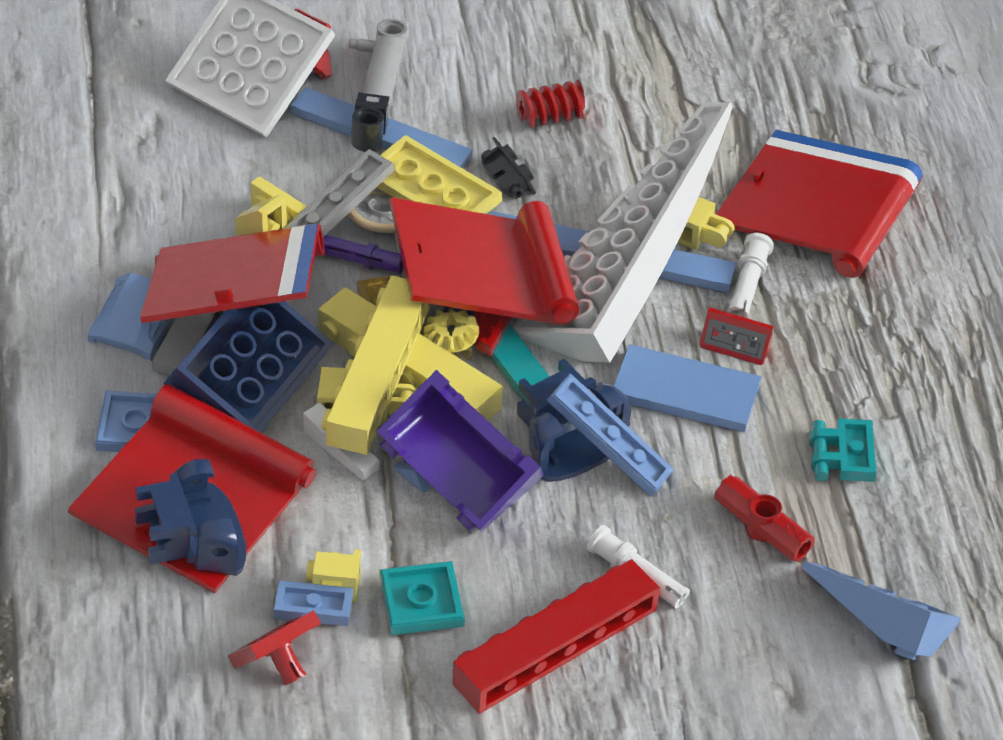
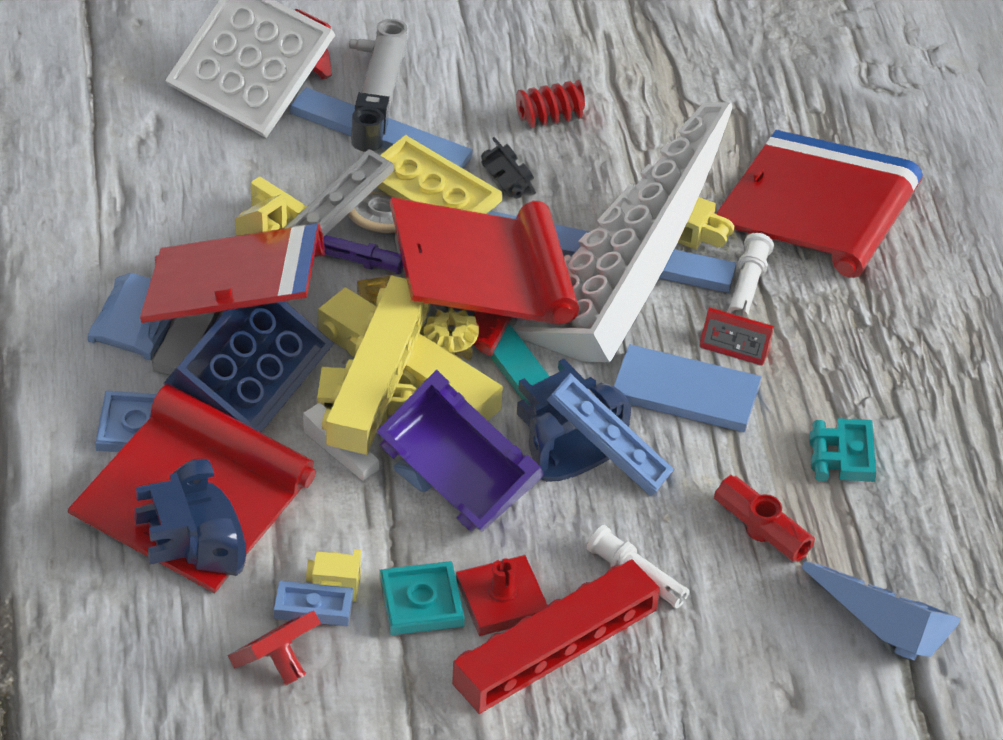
(500, 594): none -> red tile

